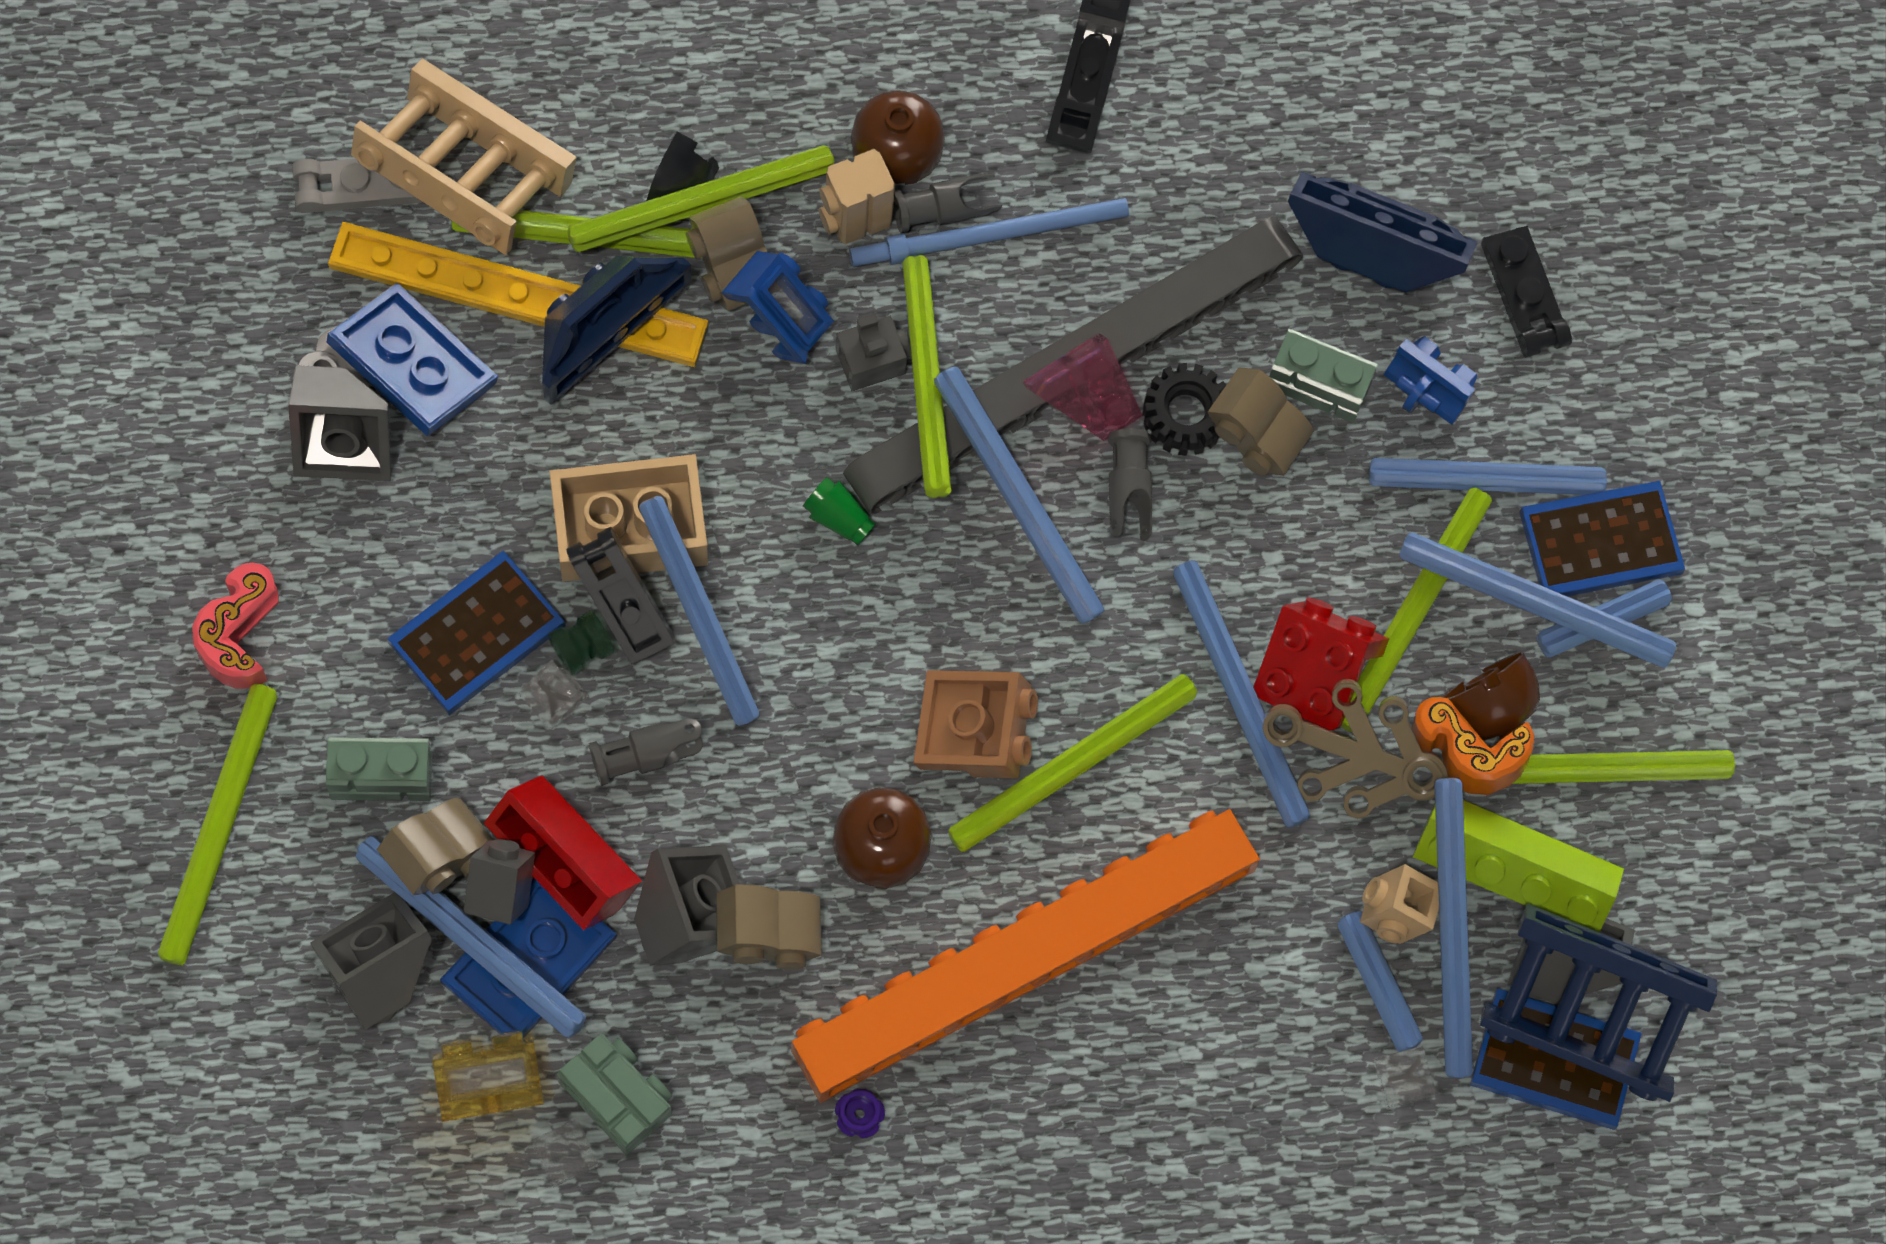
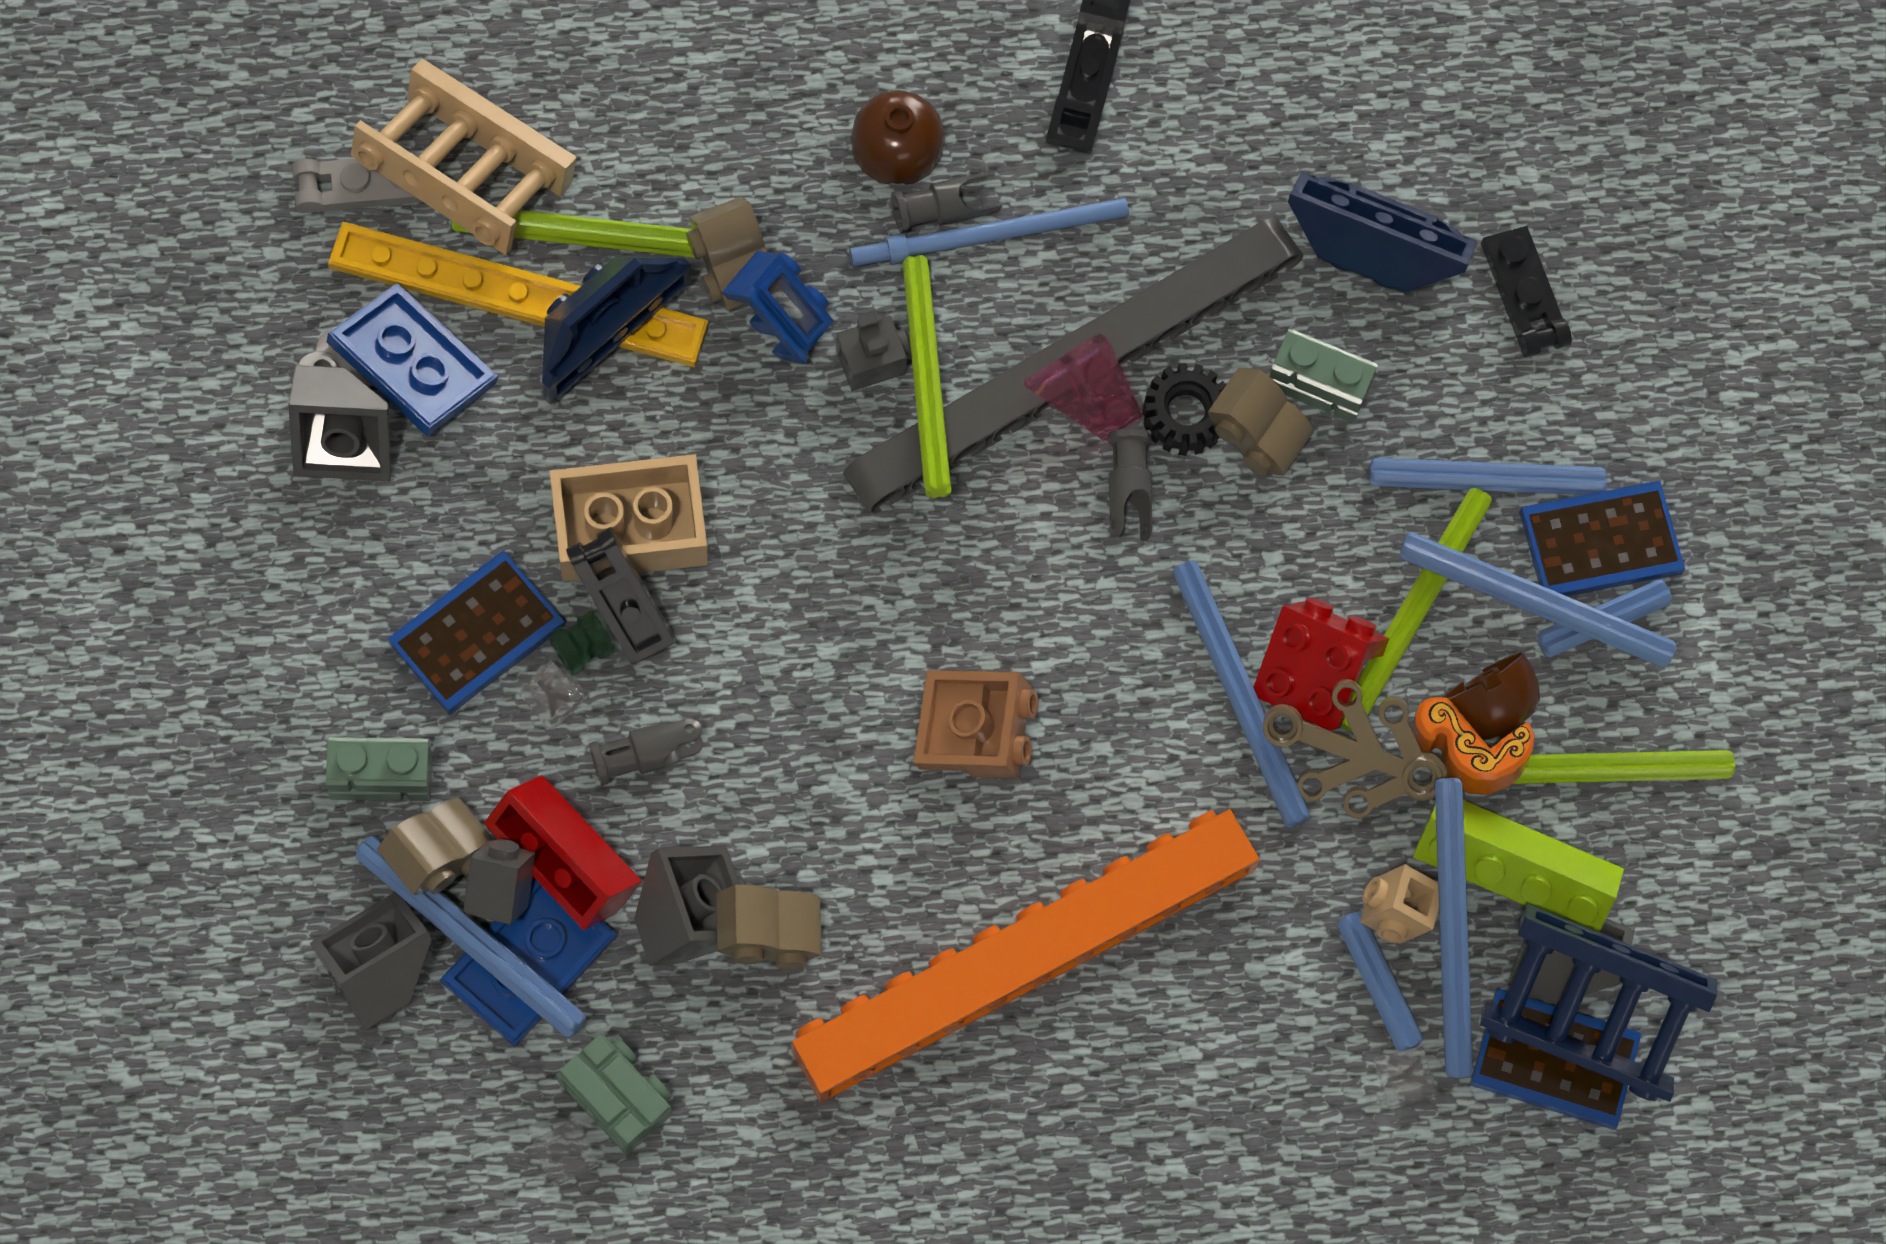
(217, 824): lime axle -> none
(229, 619): coral animal -> none
(487, 1076): clear yellow window -> none
(681, 168): black brick -> none
(699, 198): lime axle -> none
(699, 610): medium blue axle -> none
(838, 511): green cone -> none
(857, 197): tan brick -> none
(859, 1100): dark purple plate -> none
(882, 838): reddish brown cylinder -> none
(1018, 495): medium blue axle -> none
(1072, 763): lime axle -> none
(1430, 382): blue hips -> none

